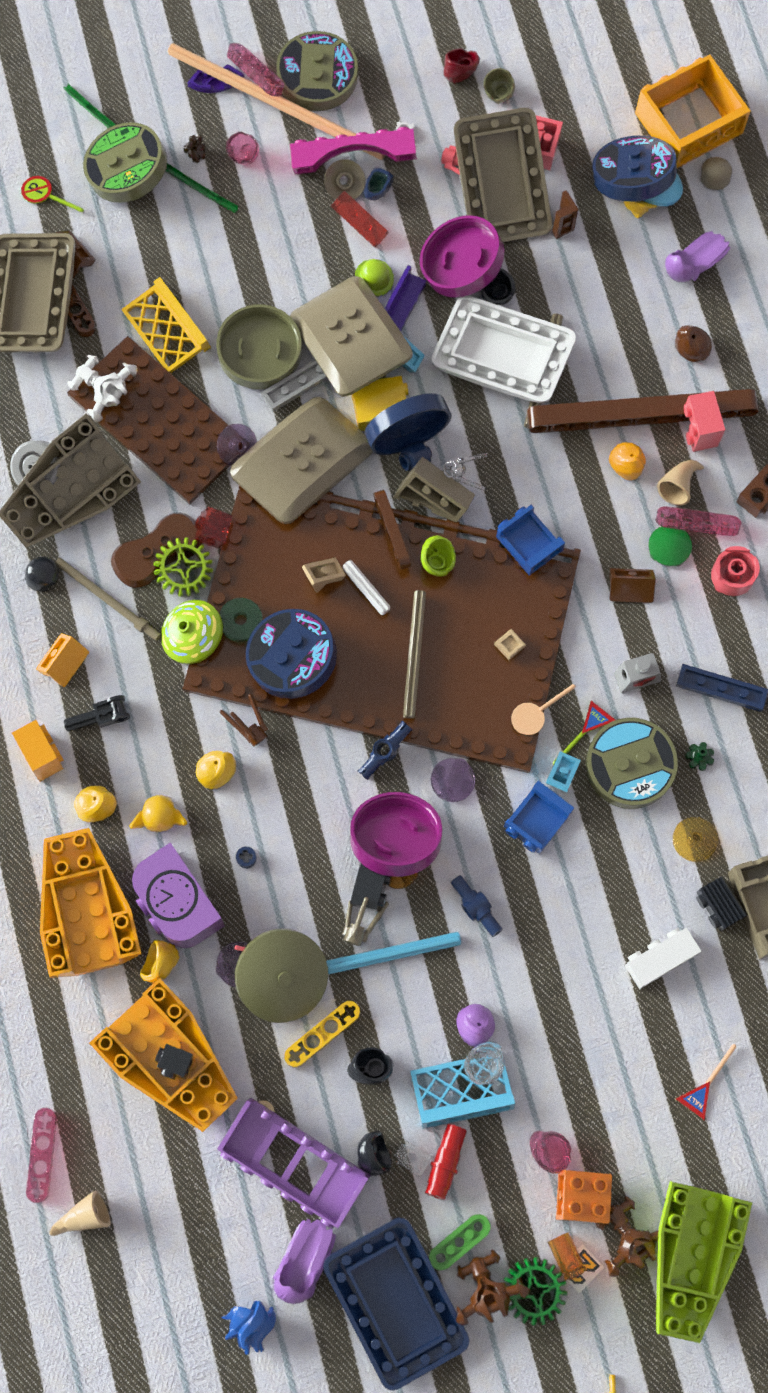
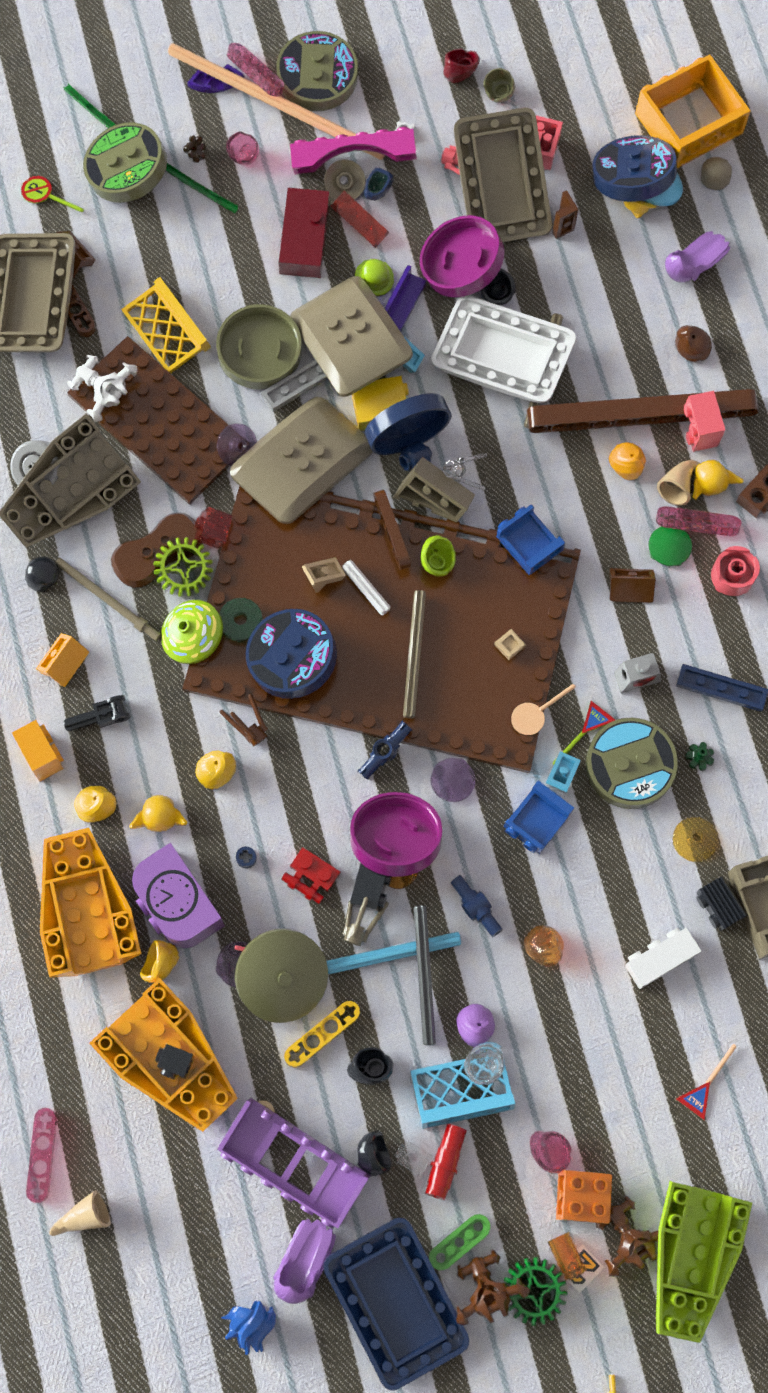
(304, 232): none -> dark red brick
(313, 869): none -> red plate
(424, 975): none -> dark grey axle
(544, 945): none -> clear orange hair
(713, 478): none -> yellow piece

